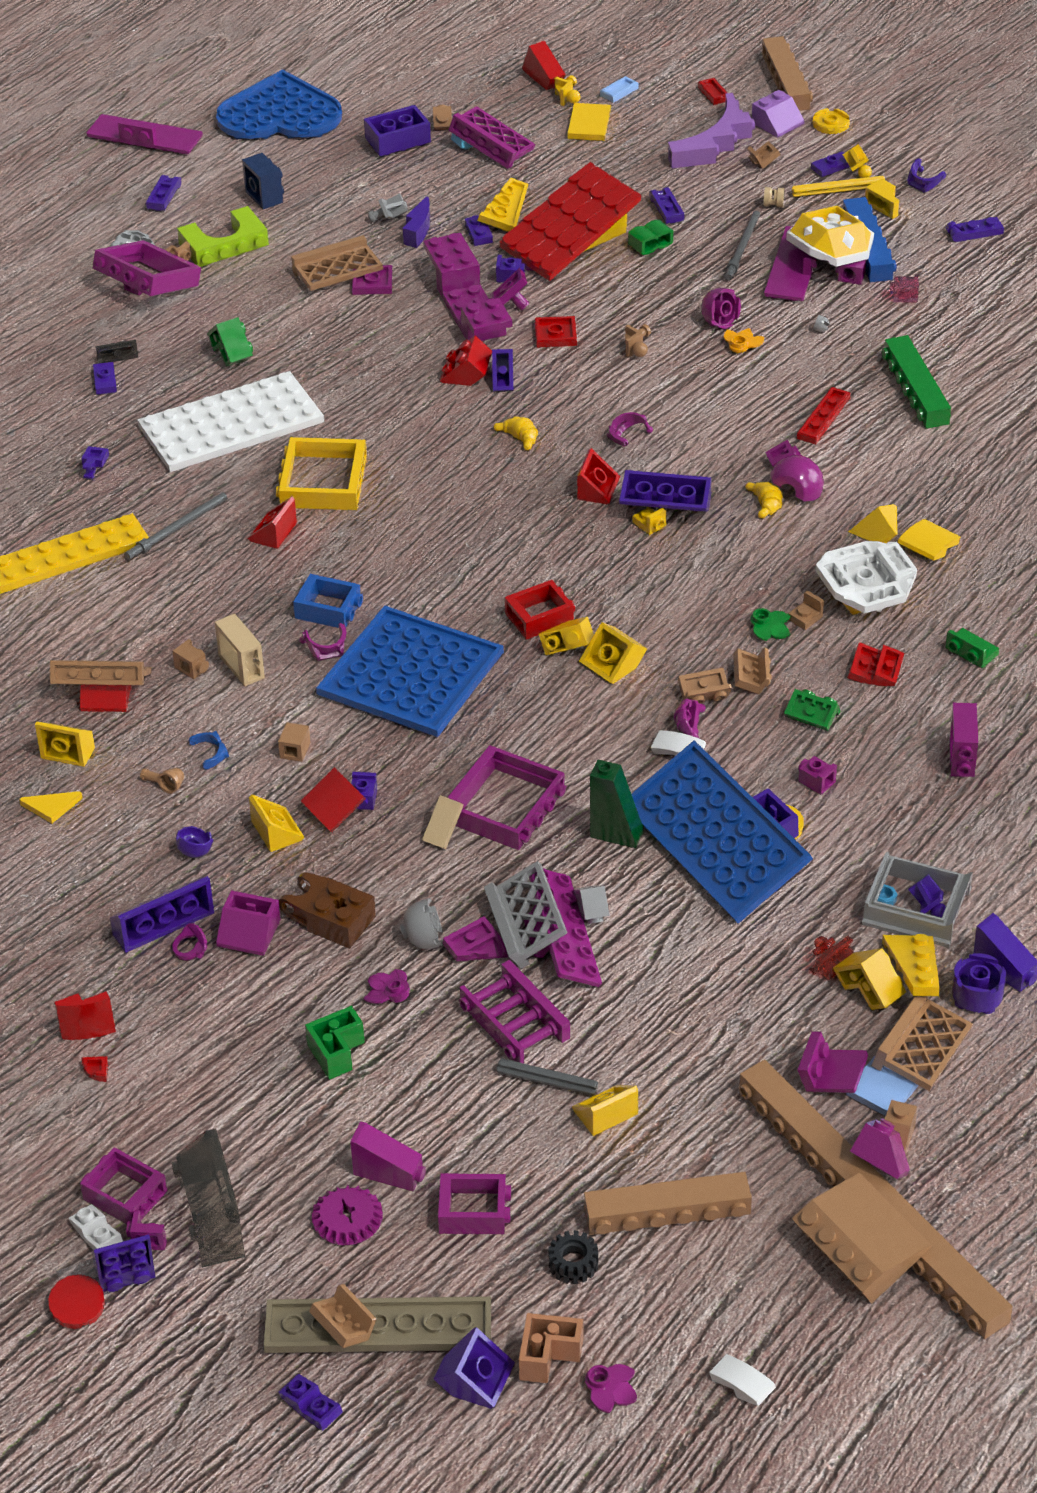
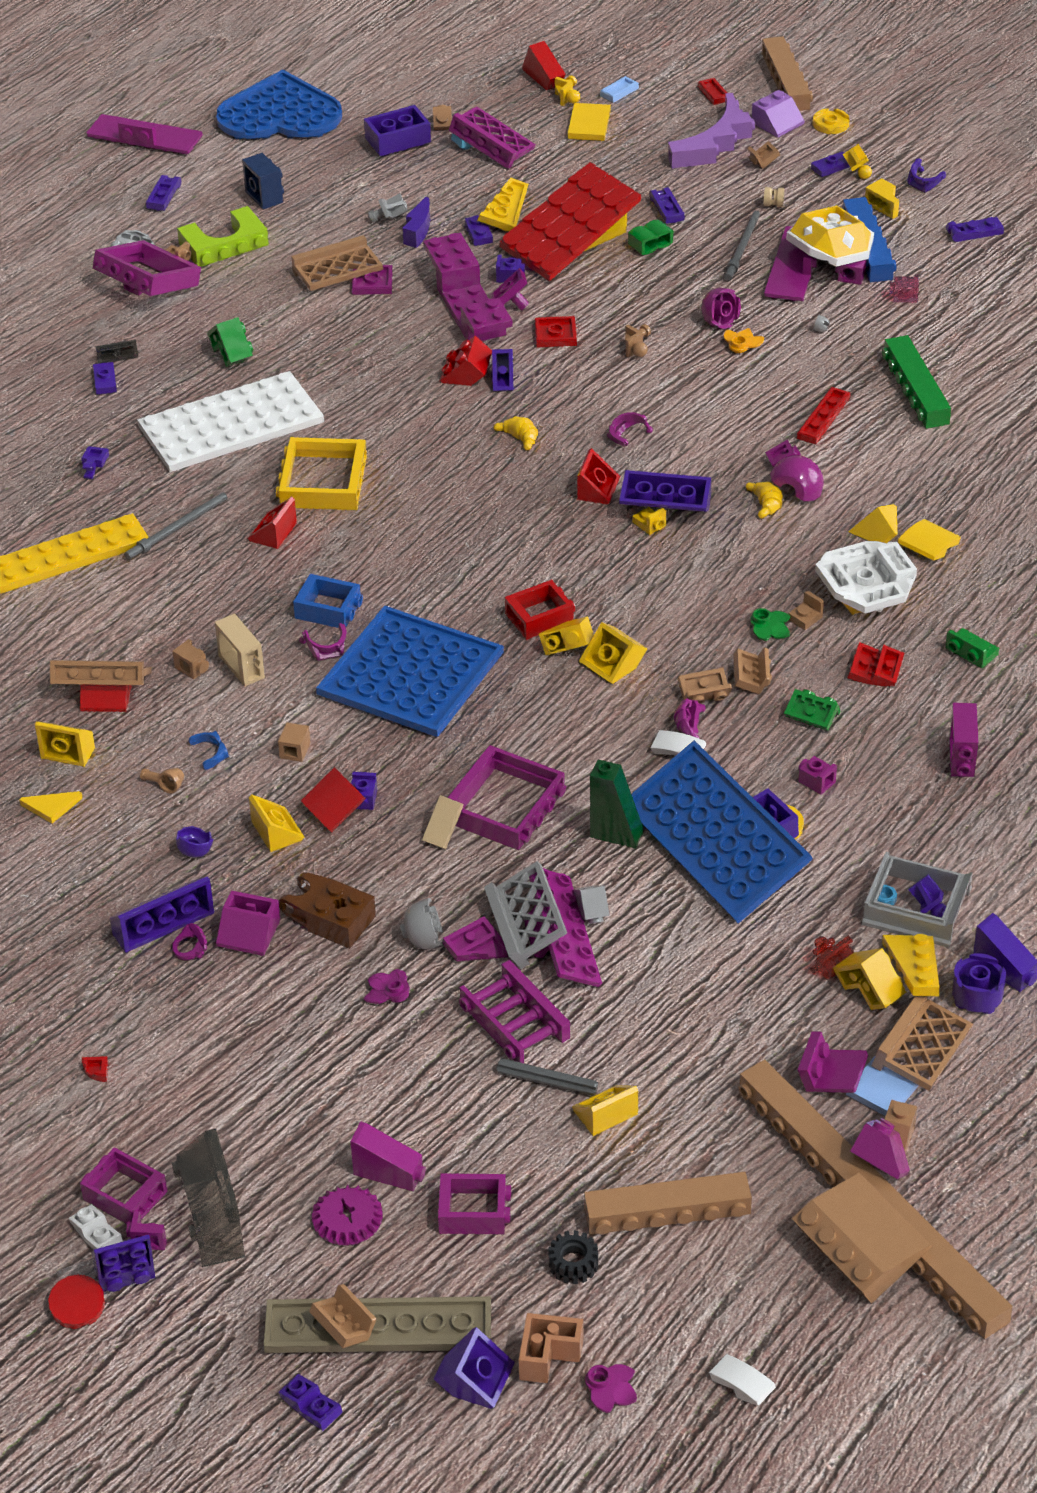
(85, 1018): red slope -> none
(332, 1039): green brick -> none
(833, 186): yellow axle -> none

